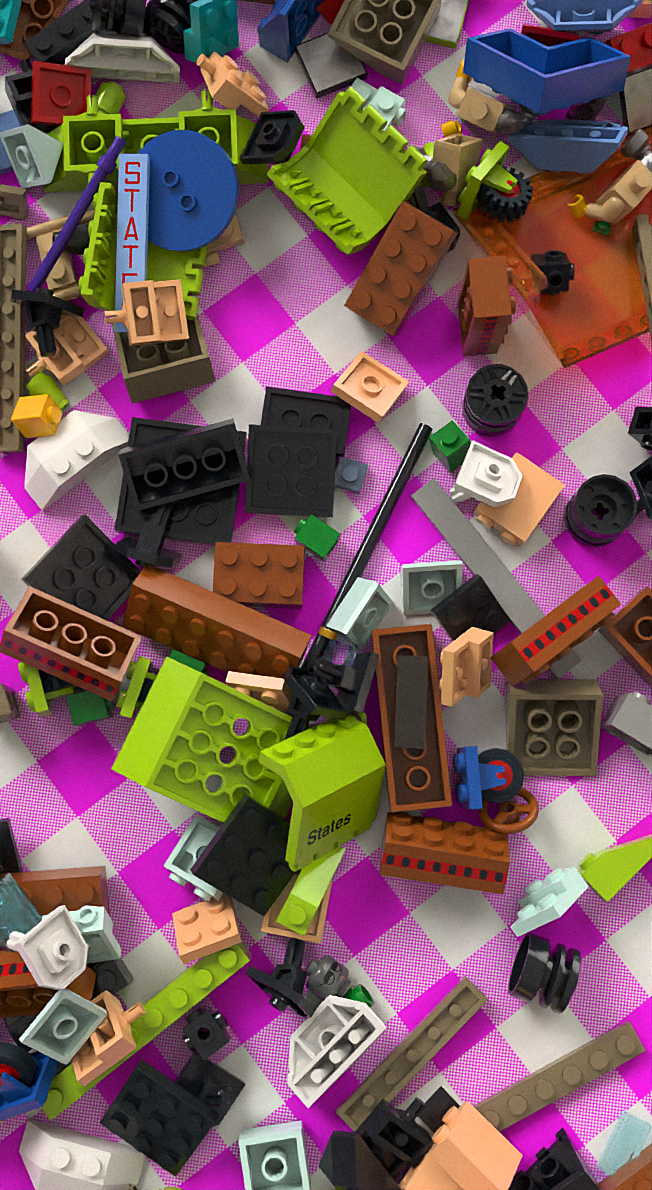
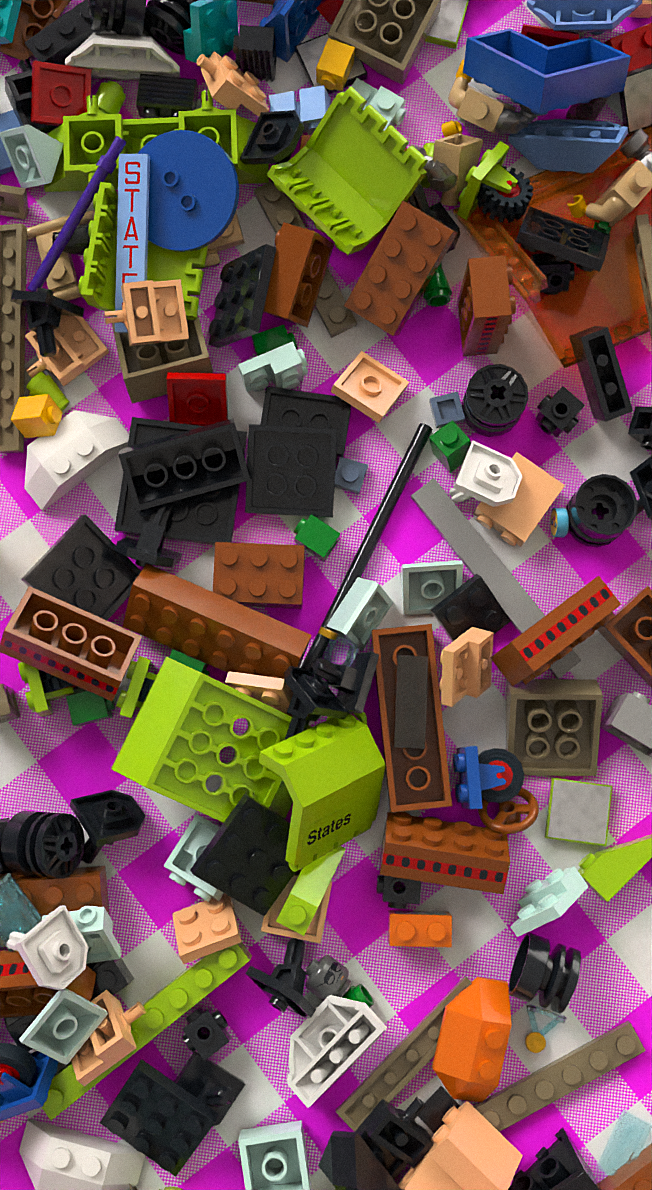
(43, 844): none -> black wheel
(107, 819): none -> black piece
(165, 96): none -> black brick
(197, 398): none -> red plate
(242, 296): none -> black plate
(256, 51): none -> black brick
(272, 339): none -> green brick
(281, 365): none -> light aqua plate
(297, 273): none -> dark orange brick
(311, 108): none -> light blue piece
(330, 300): none -> dark tan plate
(335, 65): none -> yellow brick
(398, 898): none -> black brick
(419, 928): none -> orange brick
(438, 290): none -> green cone
(446, 408): none -> sand blue plate
(474, 1040): none -> orange wedge
(535, 1040): none -> clear light blue piece
(559, 412): none -> black brick
(559, 522): none -> medium azure tile
(563, 239): none -> black plate
(578, 811): none -> flat silver tile
(600, 373): none -> black brick

